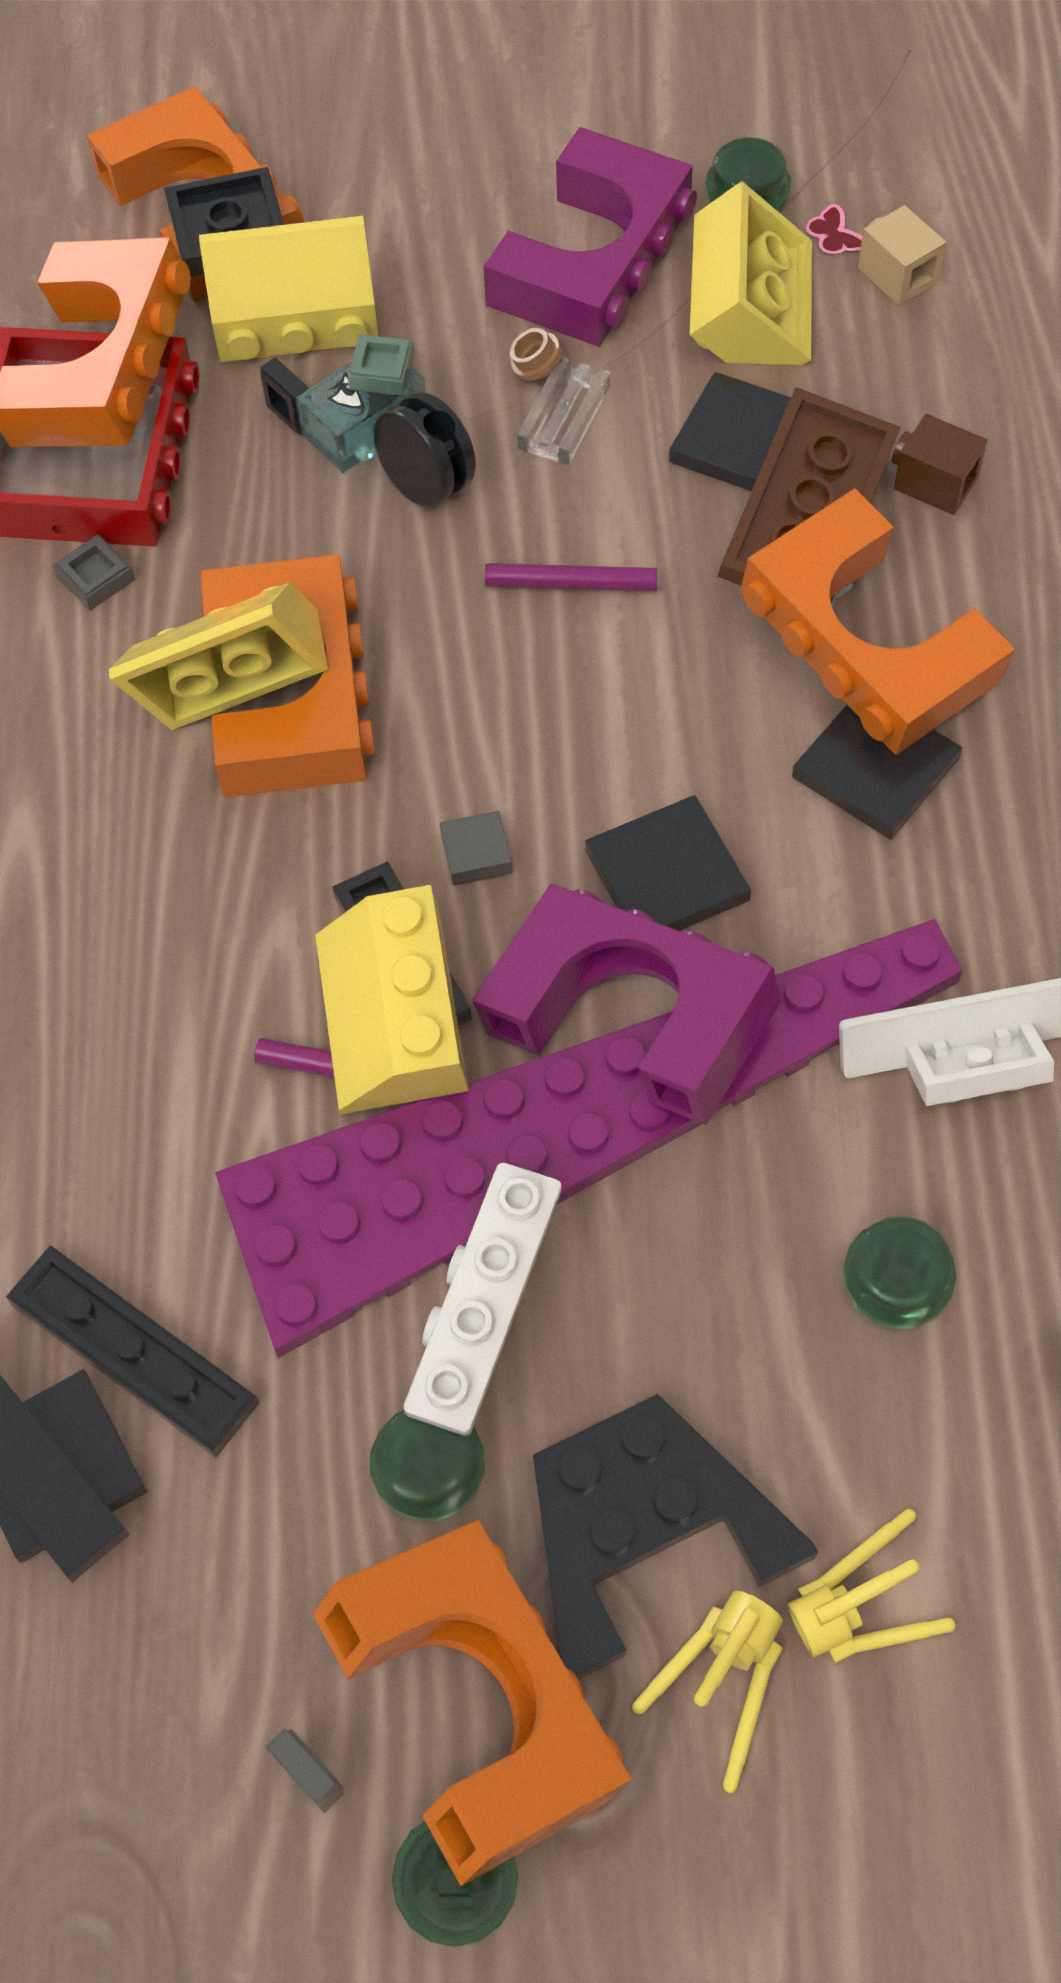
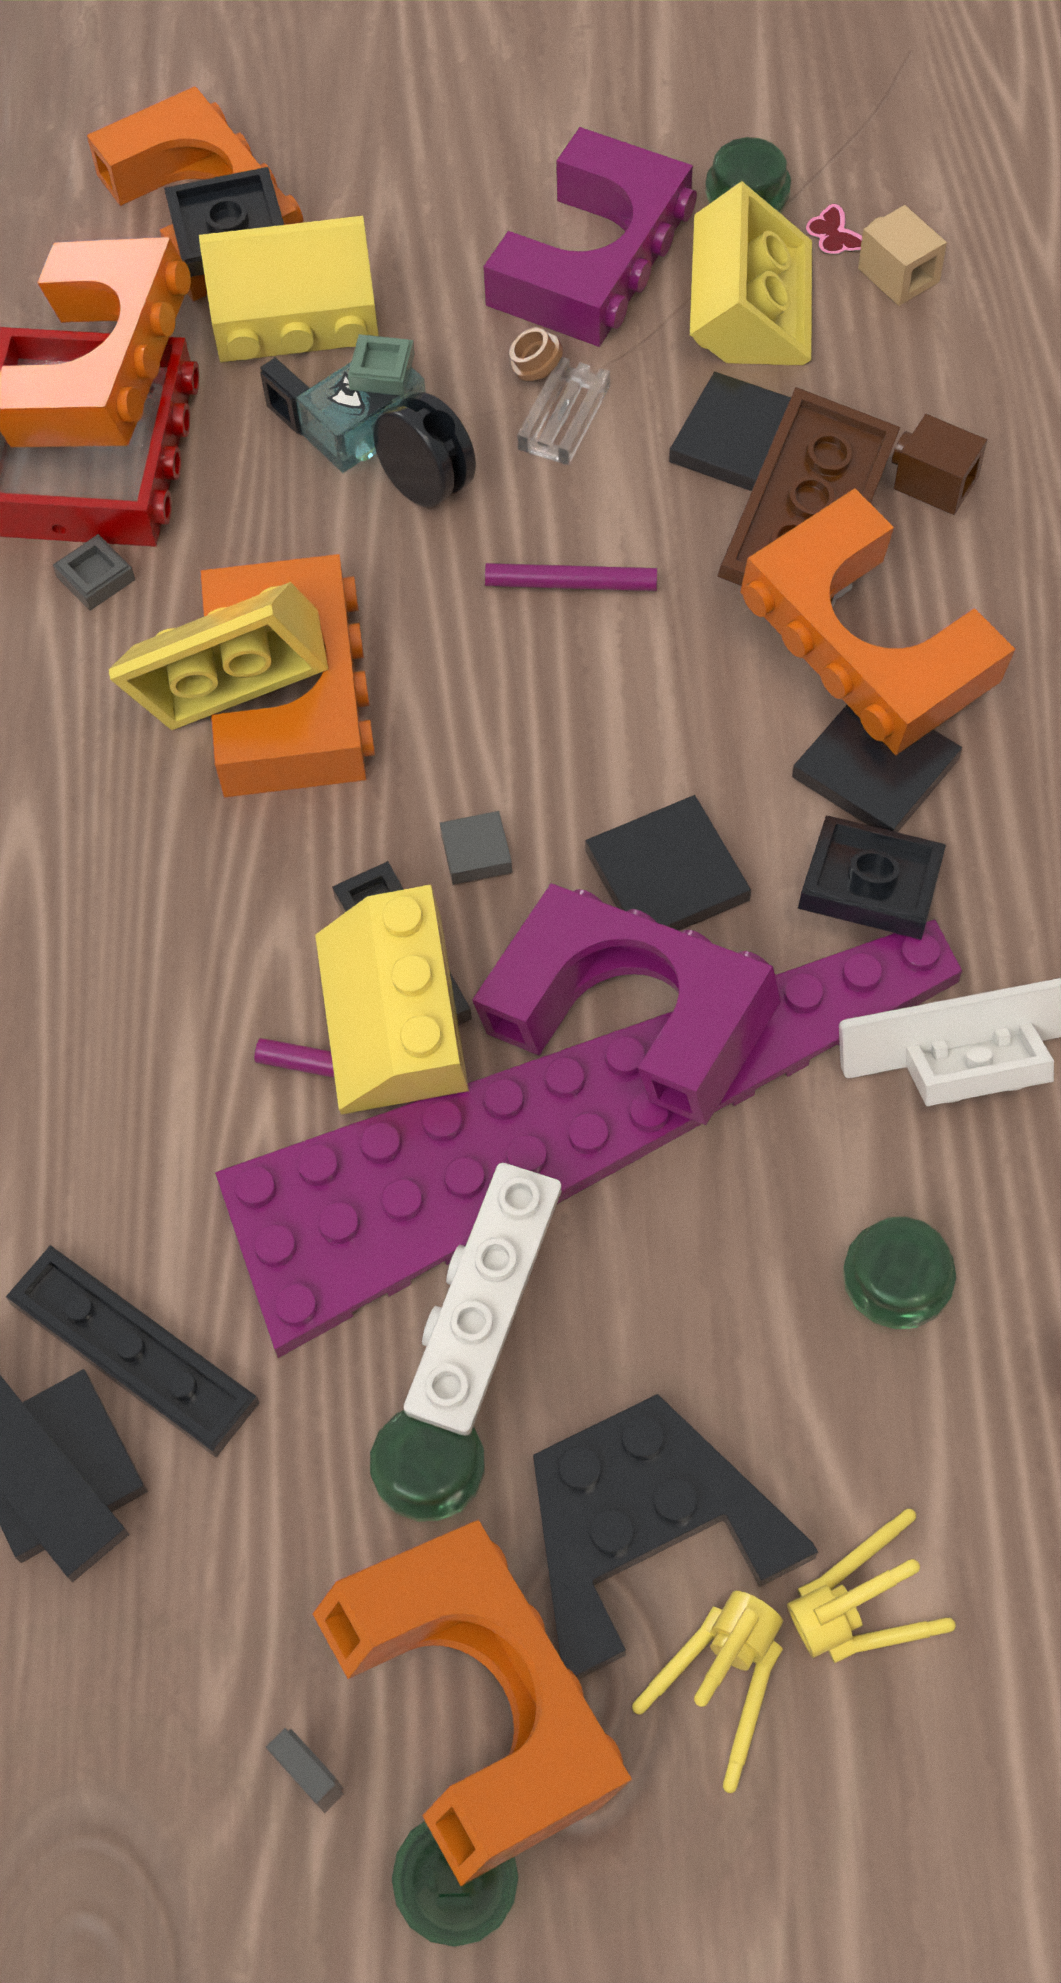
(872, 877): none -> black tile

